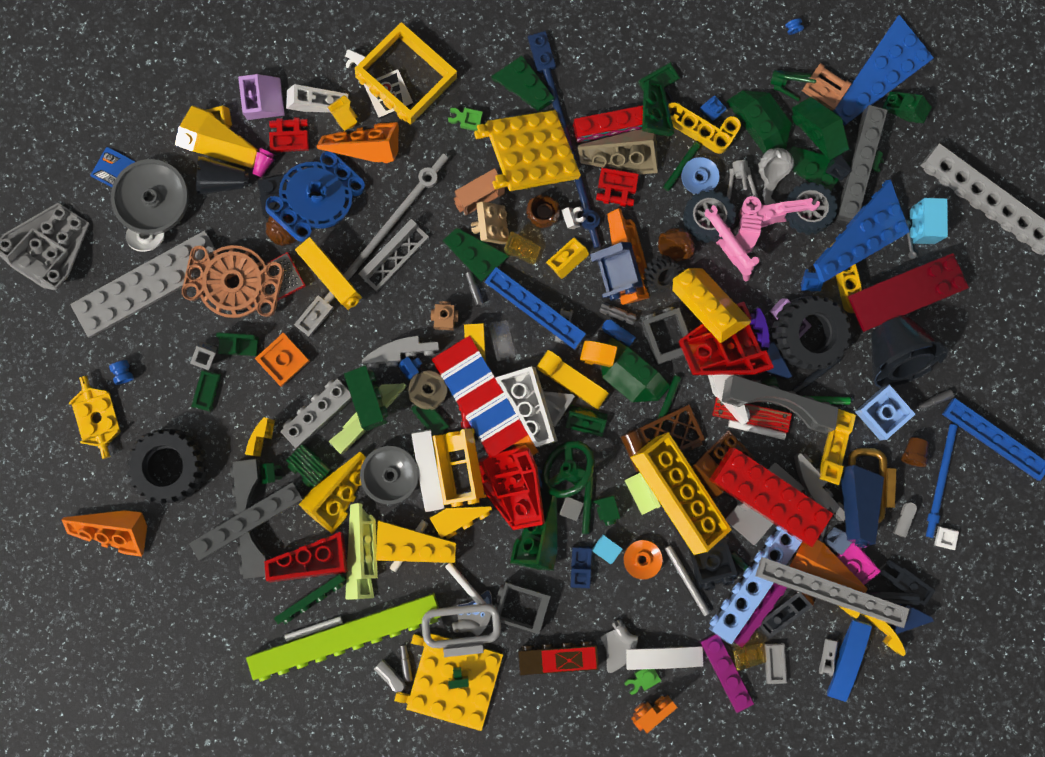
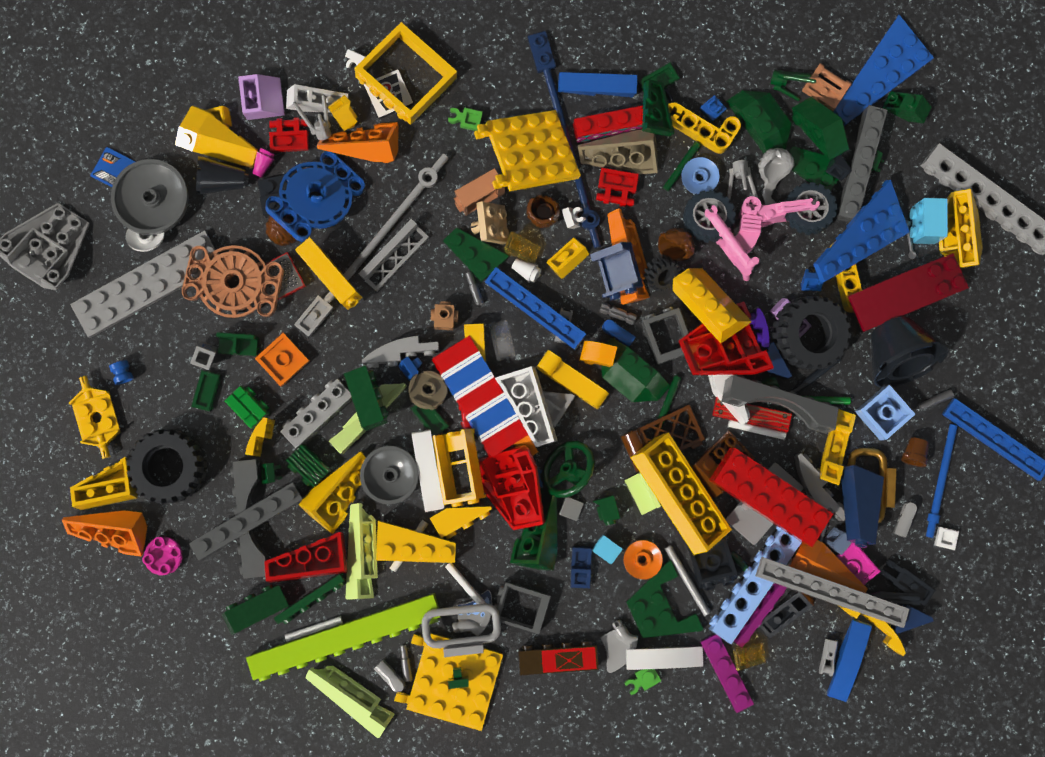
(104, 488): none -> yellow wedge
(162, 556): none -> dark pink dish
(247, 406): none -> green brick
(254, 609): none -> dark green wedge
(321, 127): none -> light grey plant
(352, 698): none -> yellowish green wedge
(523, 82): dark green wing -> none
(527, 270): none -> white cone
(586, 420): dark green slope -> none
(587, 507): dark green bar -> none
(594, 84): none -> blue slope
(648, 717): orange plate -> none
(653, 611): none -> dark green wing
(775, 663): light grey tile -> none
(794, 26): blue bush -> none
(963, 229): none -> yellow wedge

